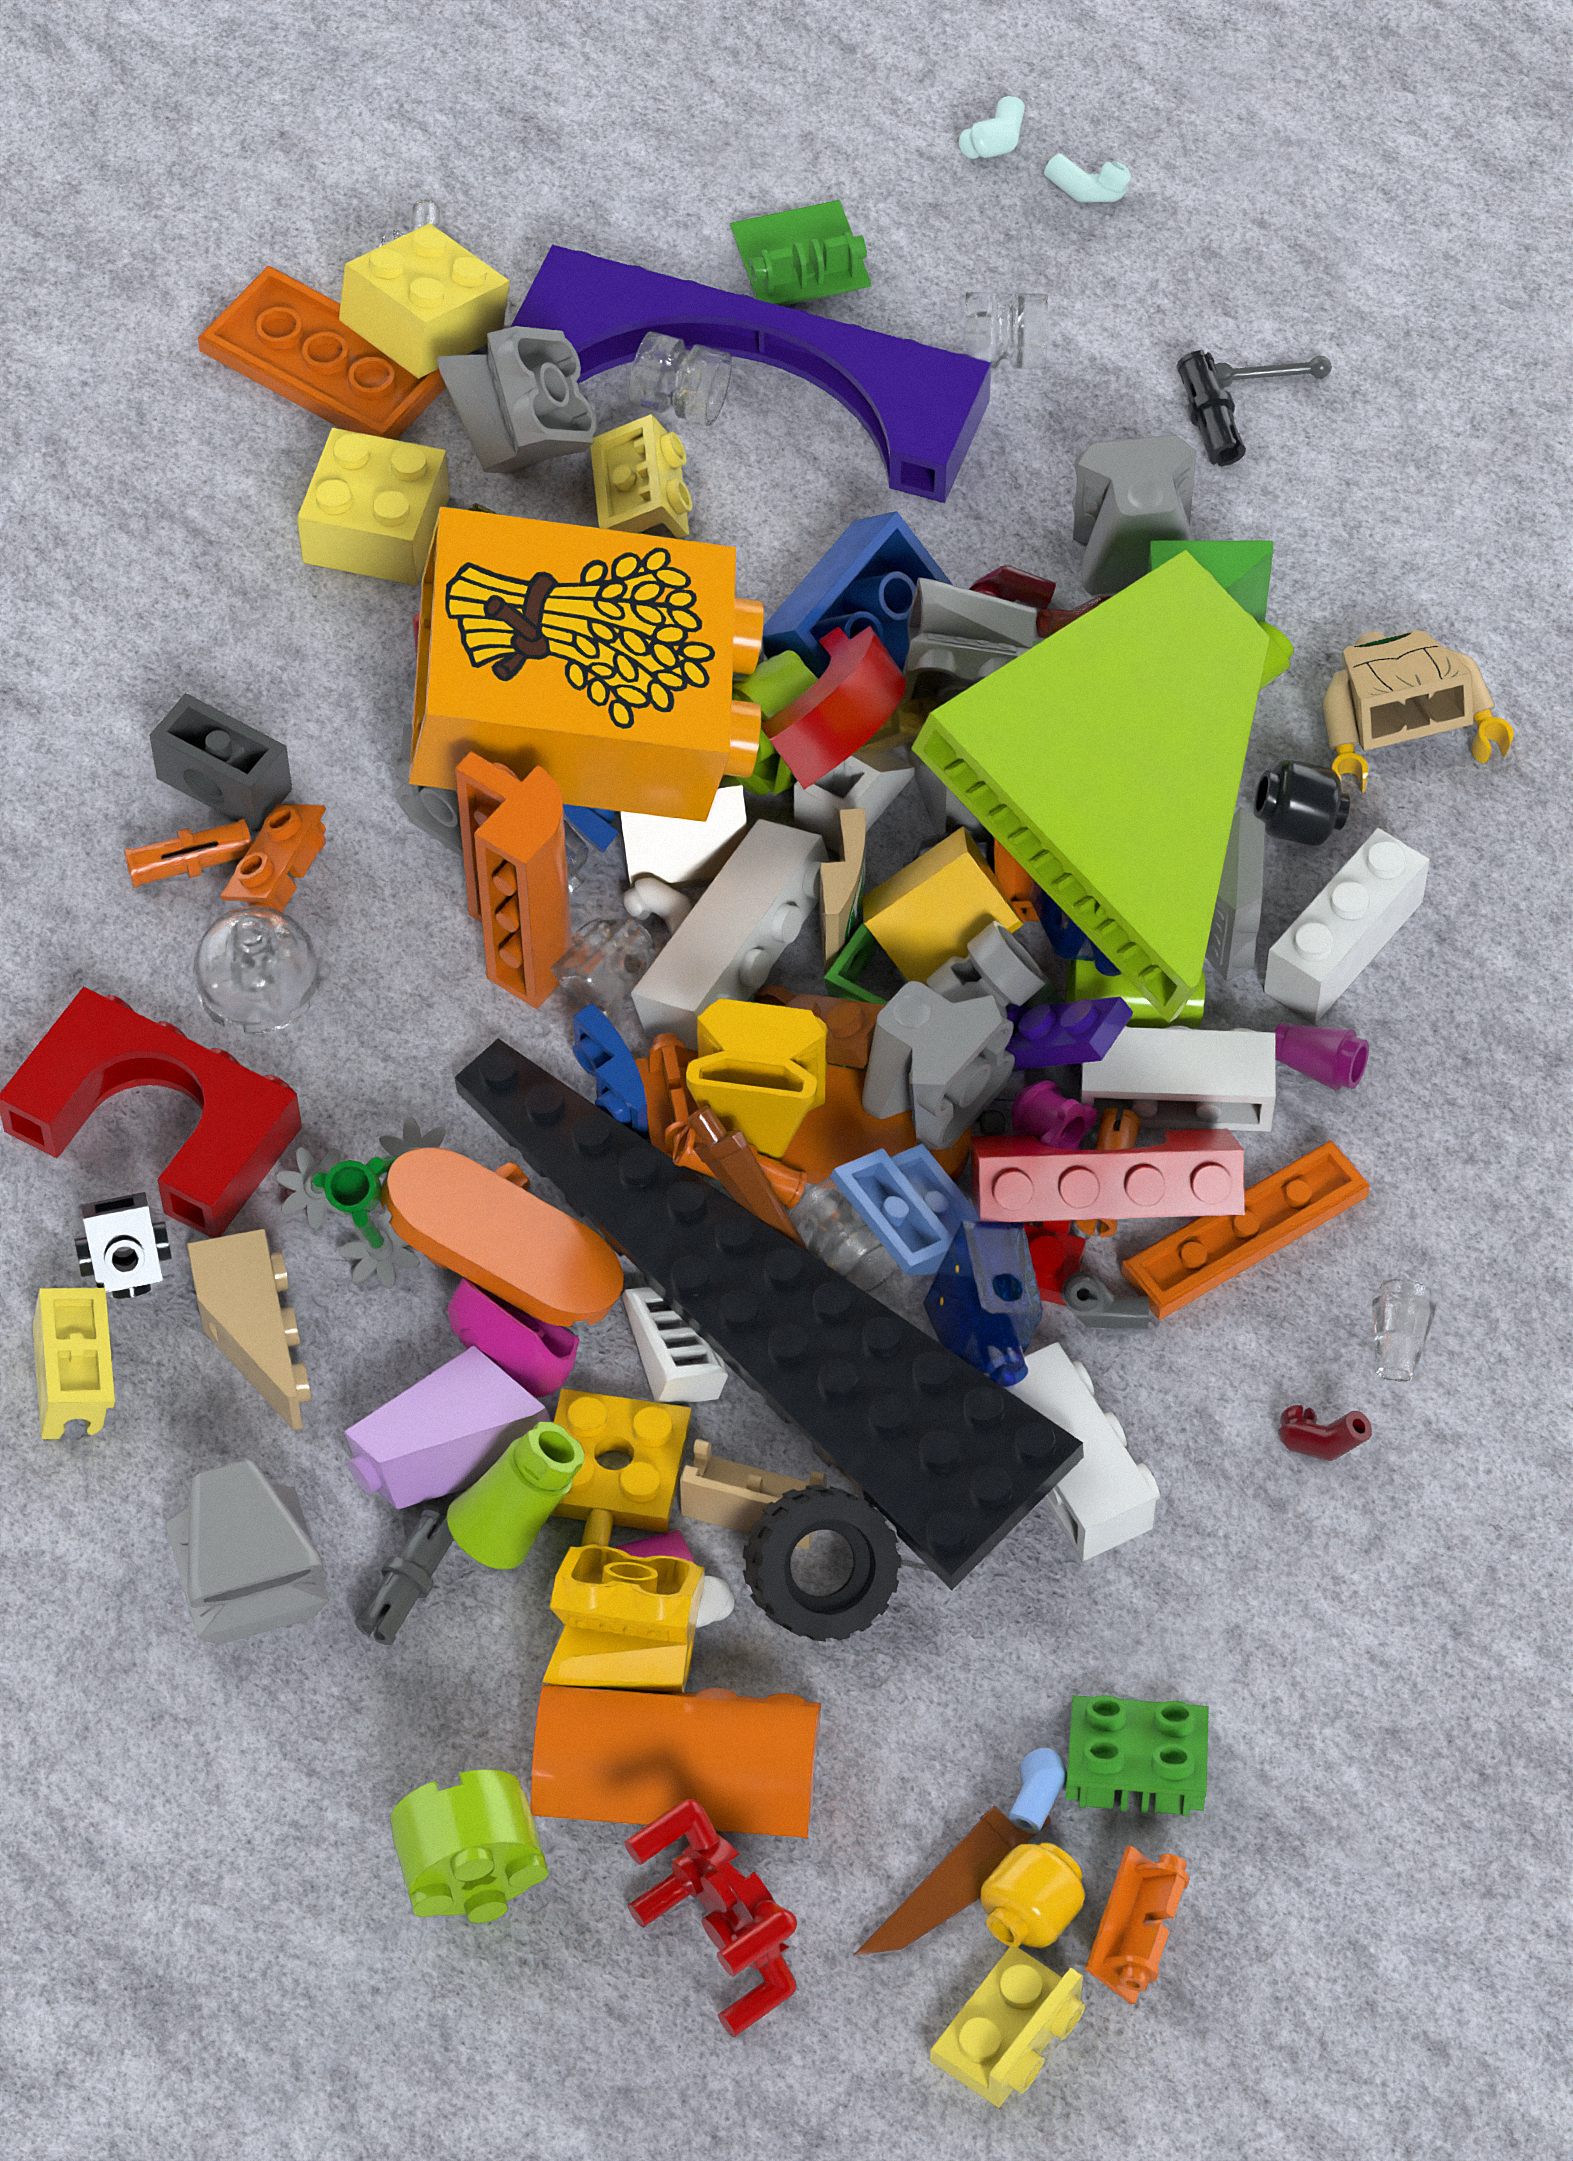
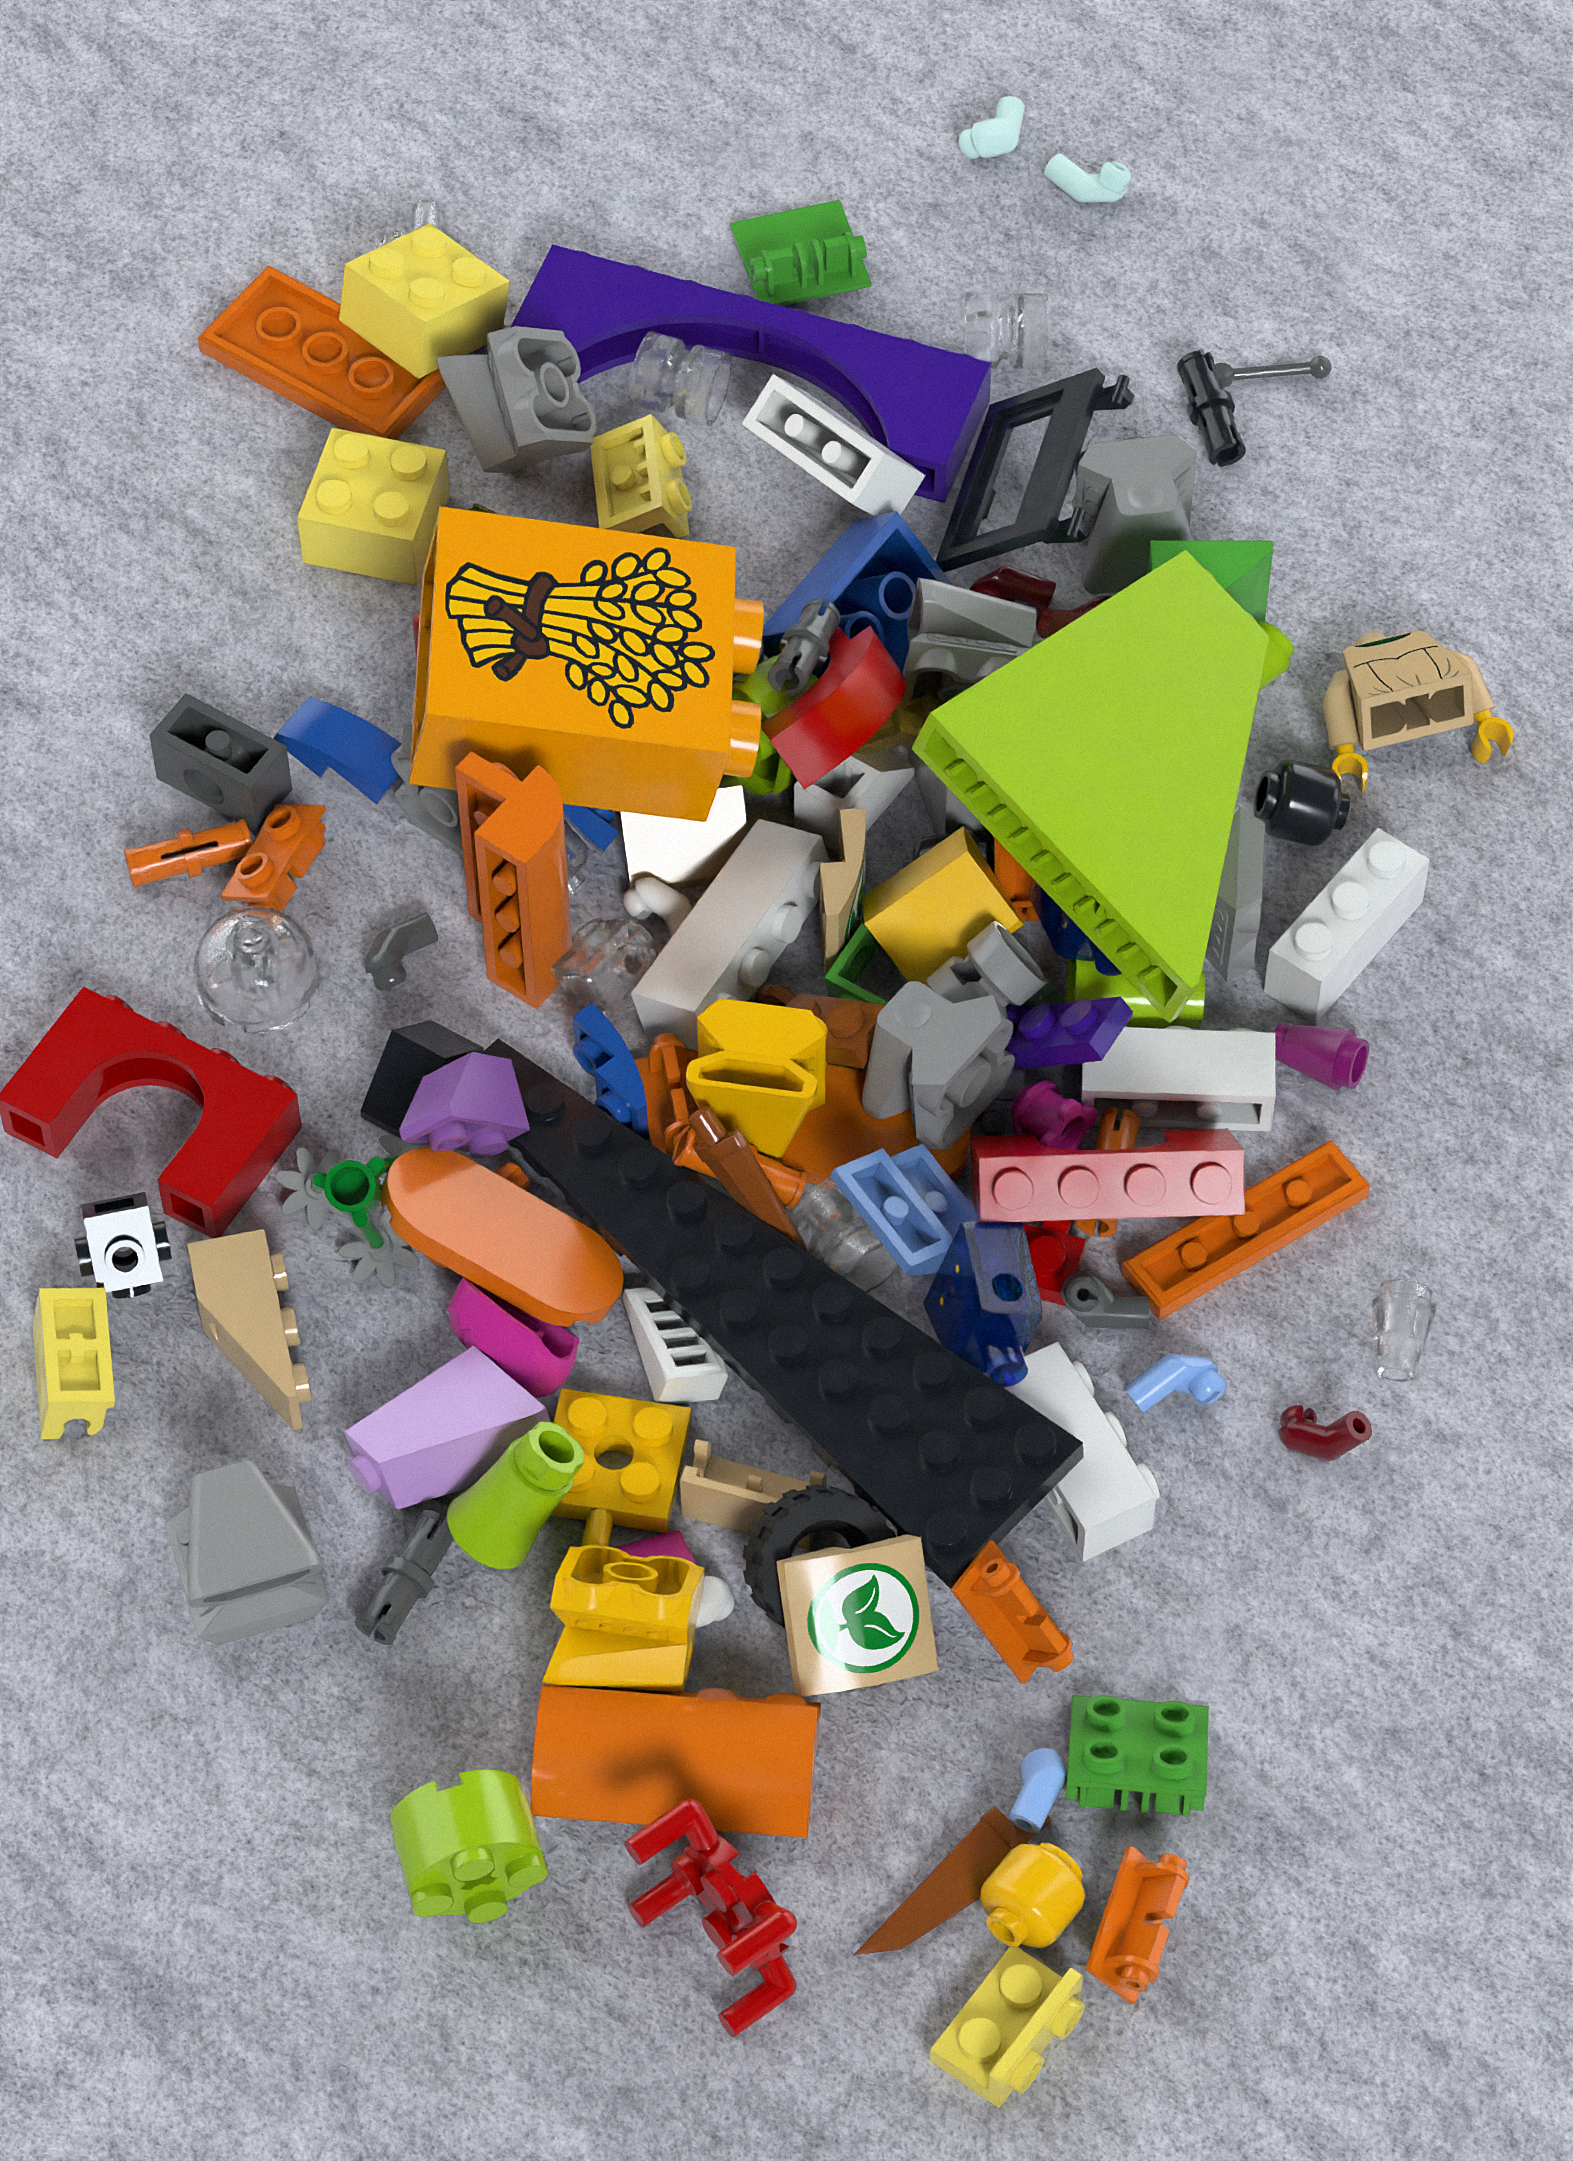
(336, 739): none -> blue slope
(393, 945): none -> dark grey arm
(406, 1059): none -> black slope
(467, 1107): none -> medium lavender slope
(804, 647): none -> dark grey pin
(832, 449): none -> white brick
(857, 1616): none -> slope
(1011, 1615): none -> orange hinge
(1071, 410): none -> black piece
(1177, 1374): none -> light blue arm

